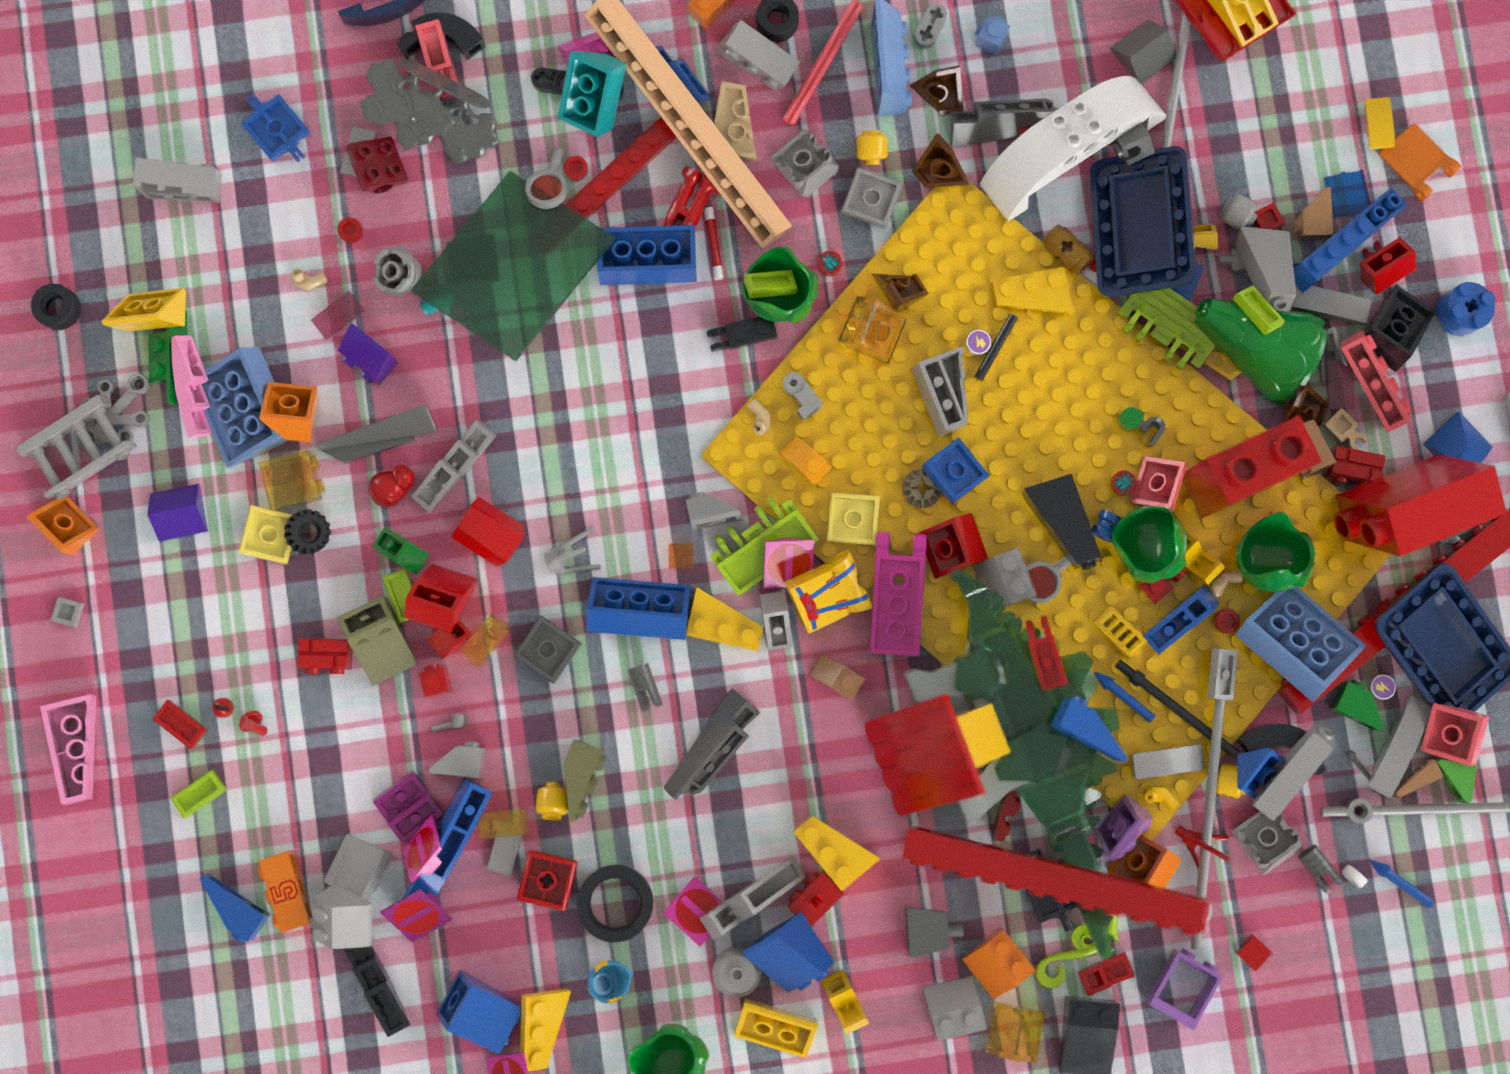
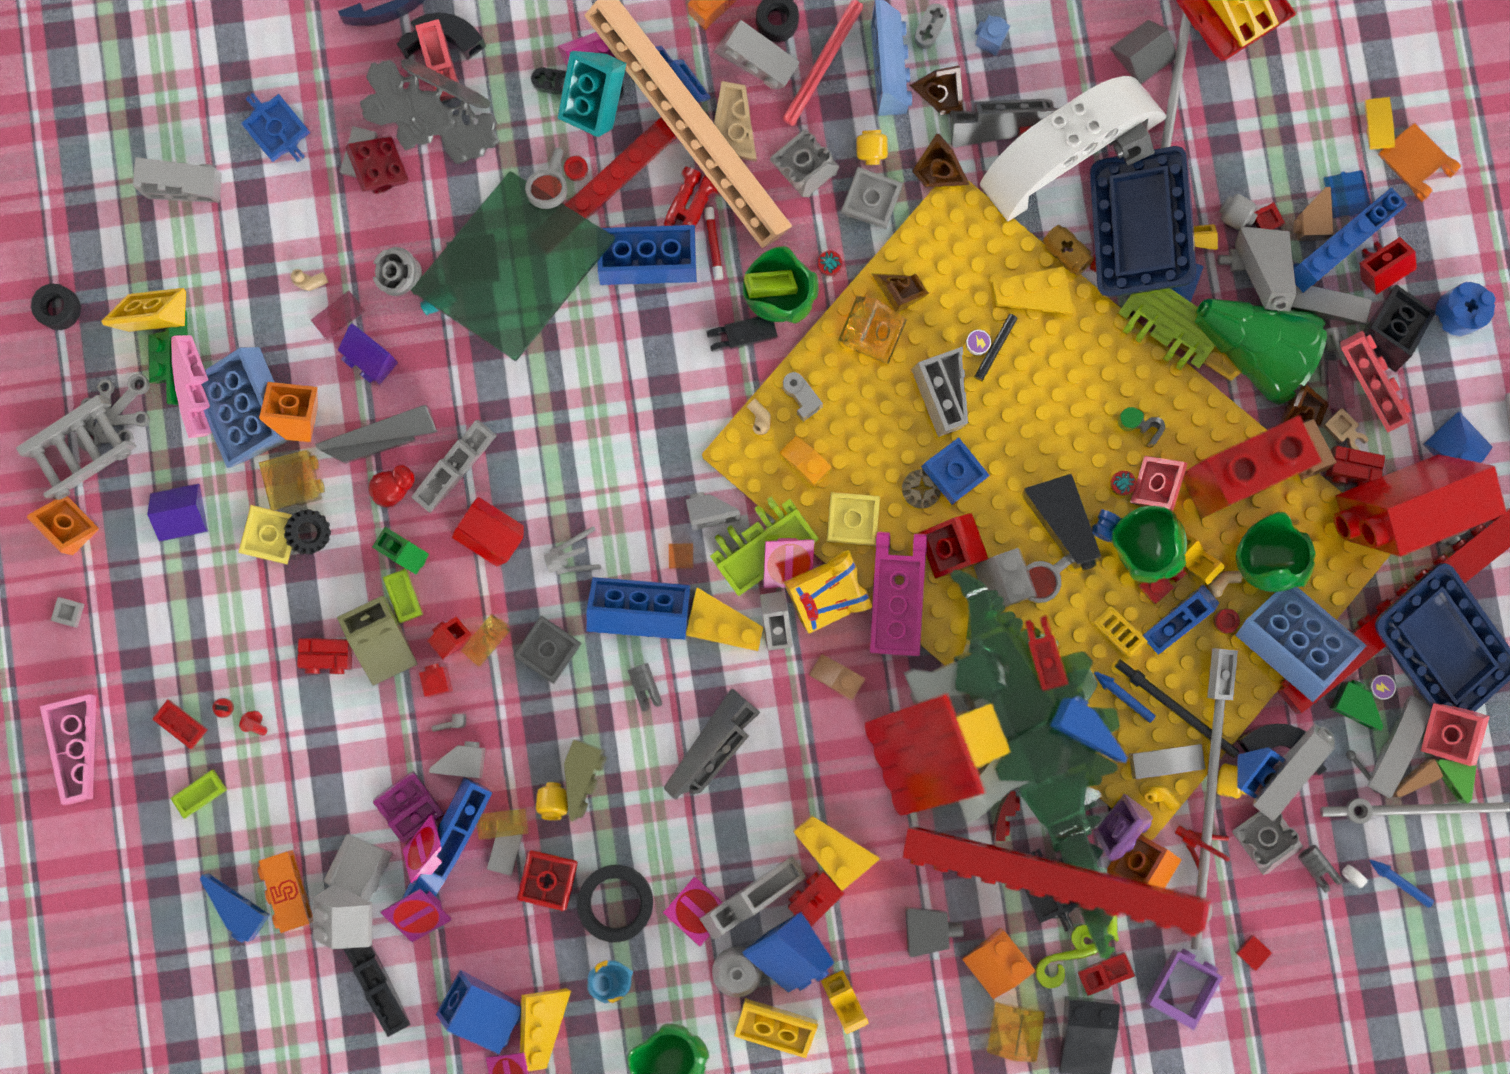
(350, 230): red tile -> none
(439, 597): red slope -> none
(954, 1008): light grey slope -> none
(1258, 310): lime tile -> none

